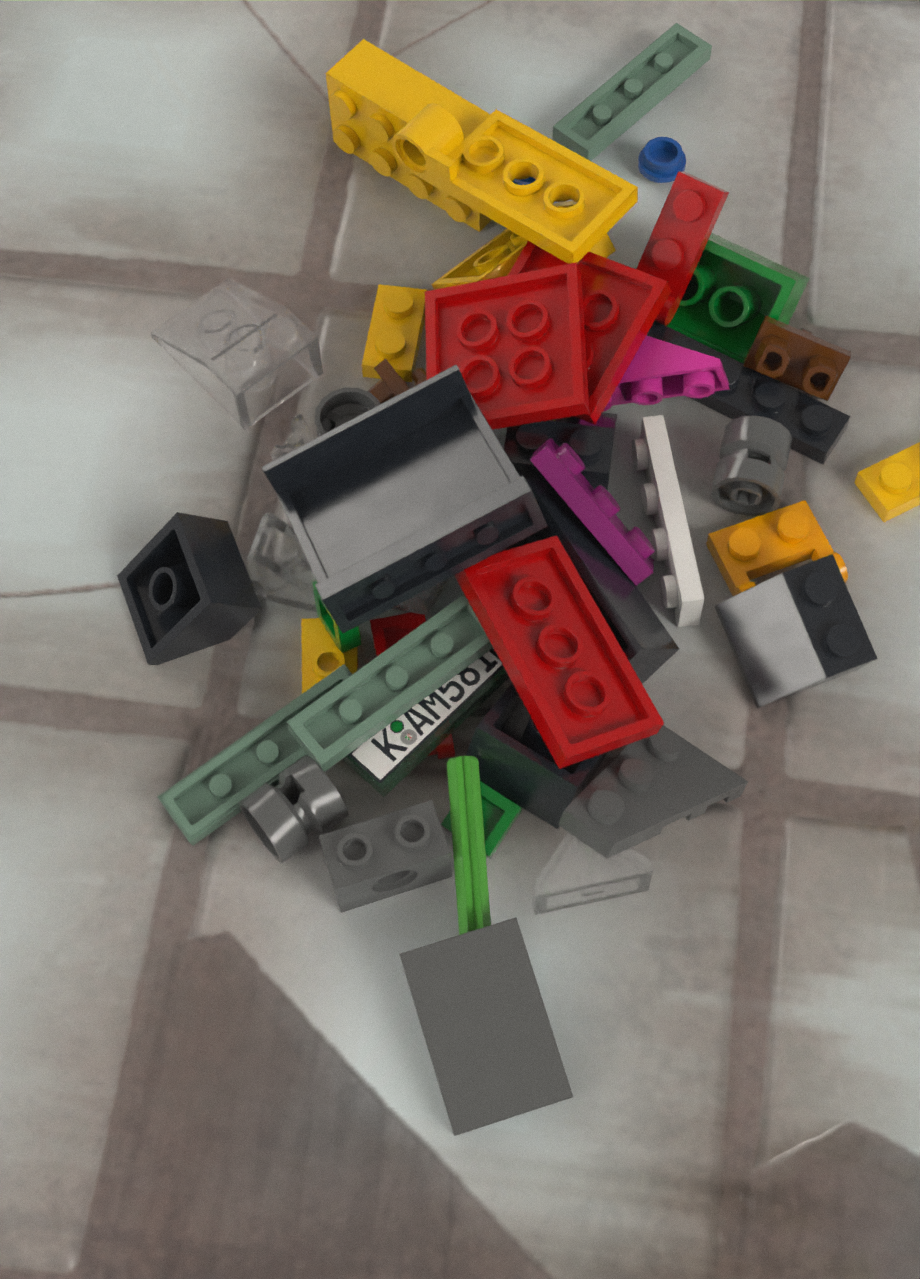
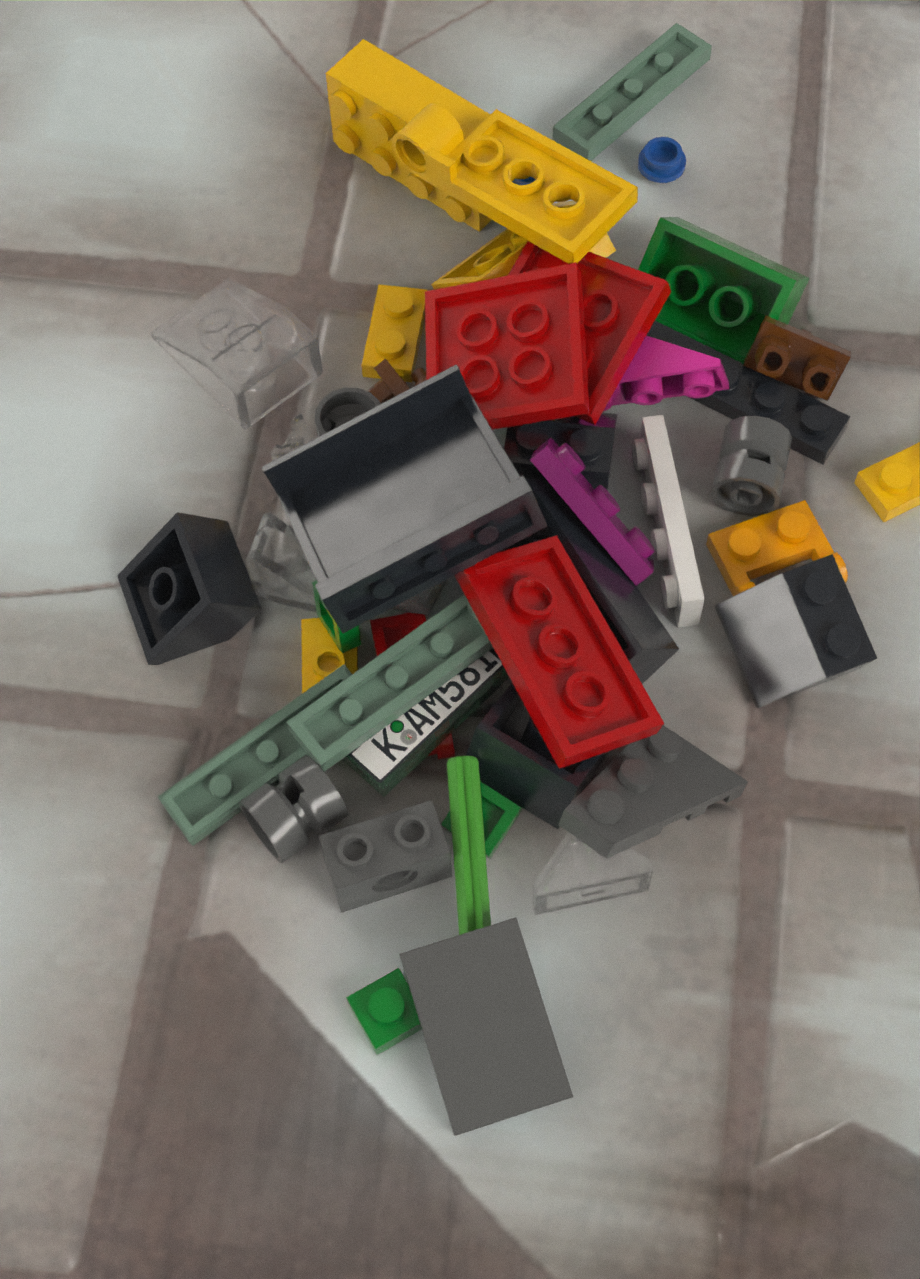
(385, 1011): none -> green plate
(681, 236): red plate -> none

